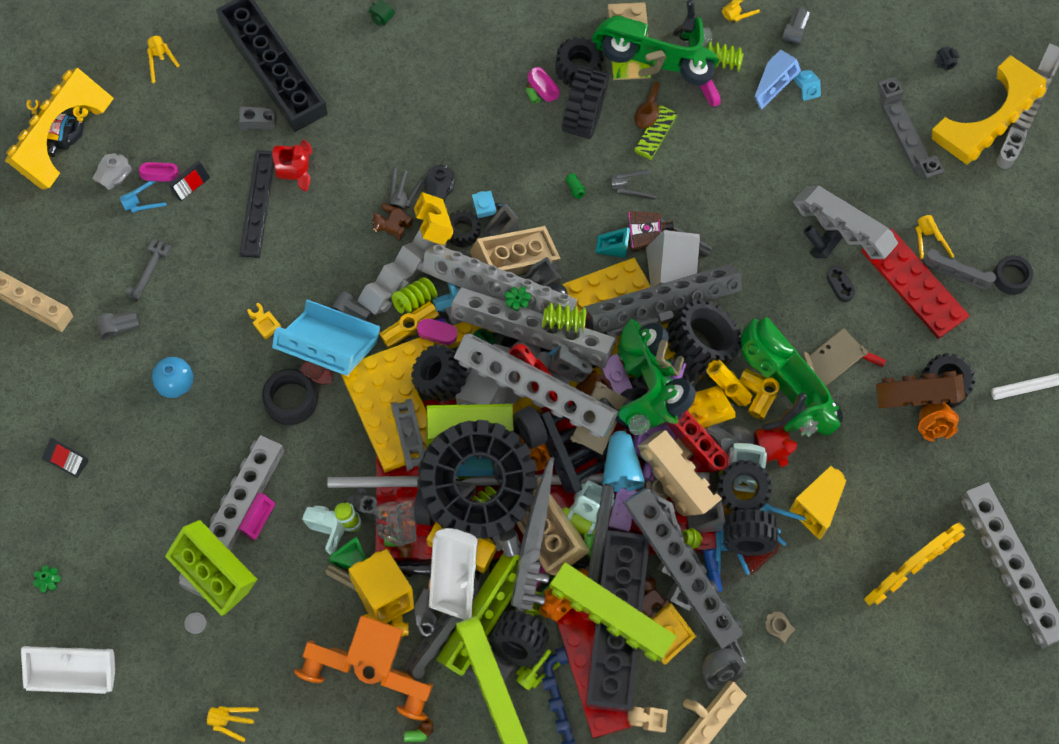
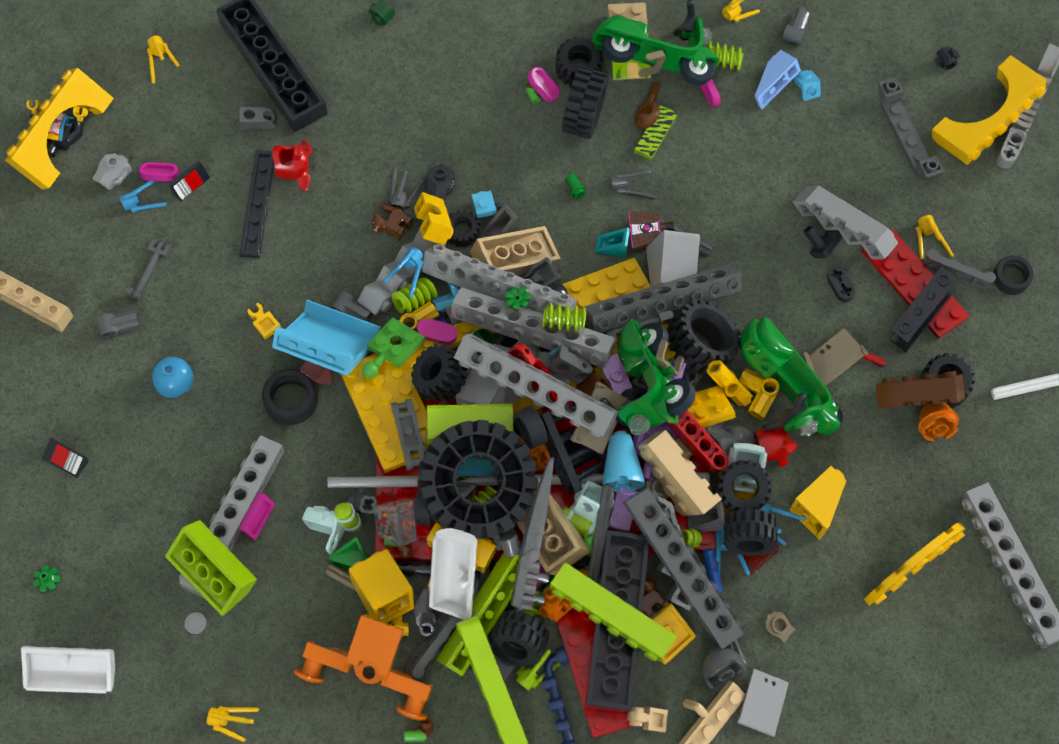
(395, 354): none -> bright green plate
(410, 260): none -> dark azure plant
(763, 702): none -> light grey container
(924, 309): none -> black fence

